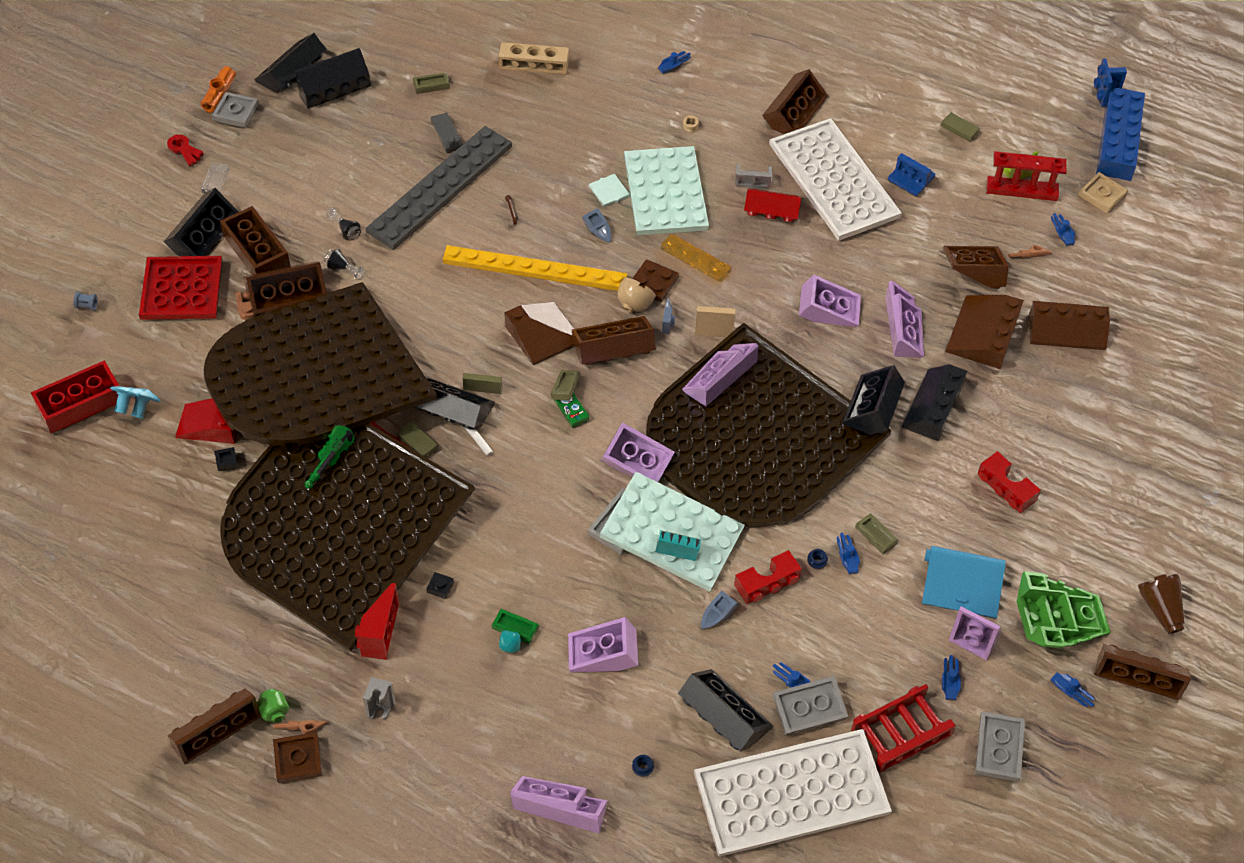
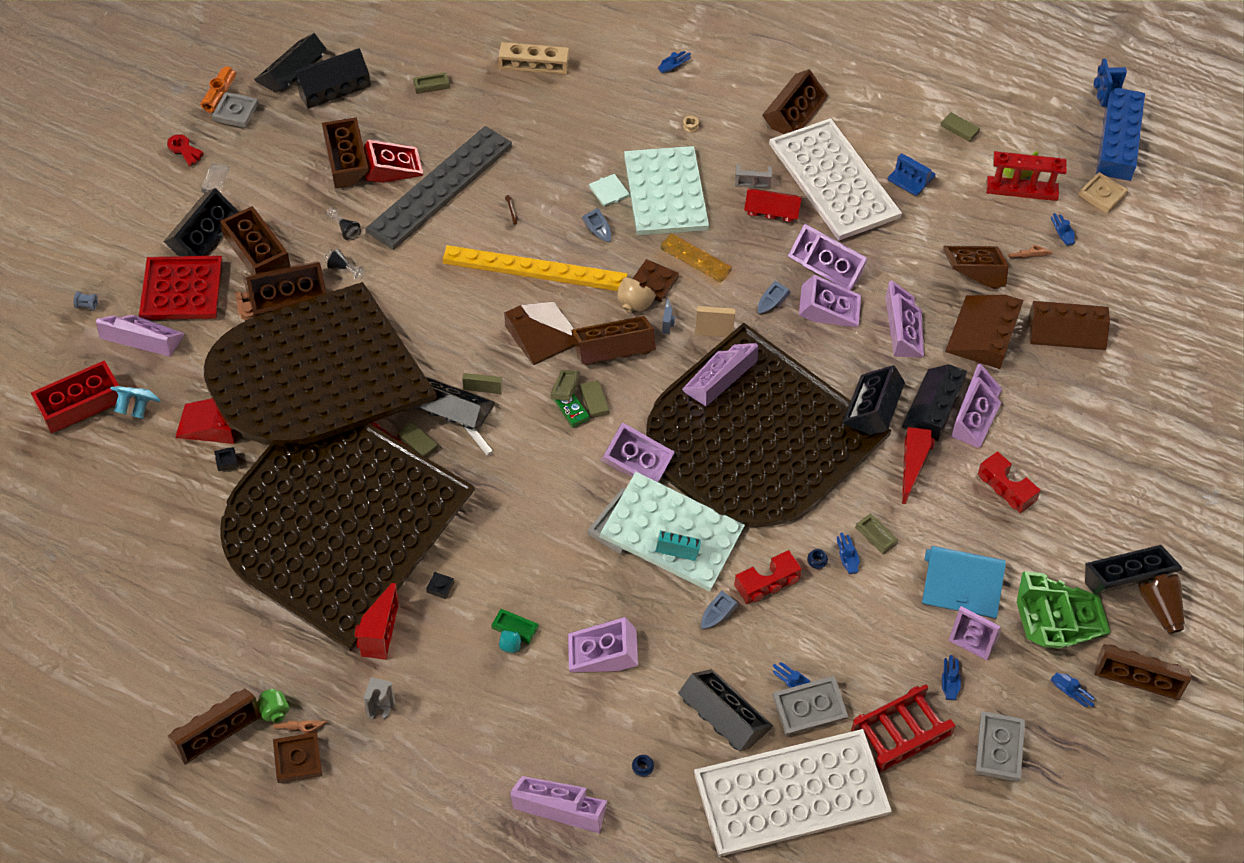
(139, 333): none -> lavender slope
(340, 440): green piece -> none
(345, 151): none -> reddish brown slope
(391, 161): none -> red slope
(446, 132): dark grey hinge -> none
(594, 399): none -> olive tile
(773, 296): none -> sand blue plate
(828, 257): none -> lavender slope
(916, 451): none -> red slope
(977, 408): none -> lavender slope
(1129, 569): none -> black slope

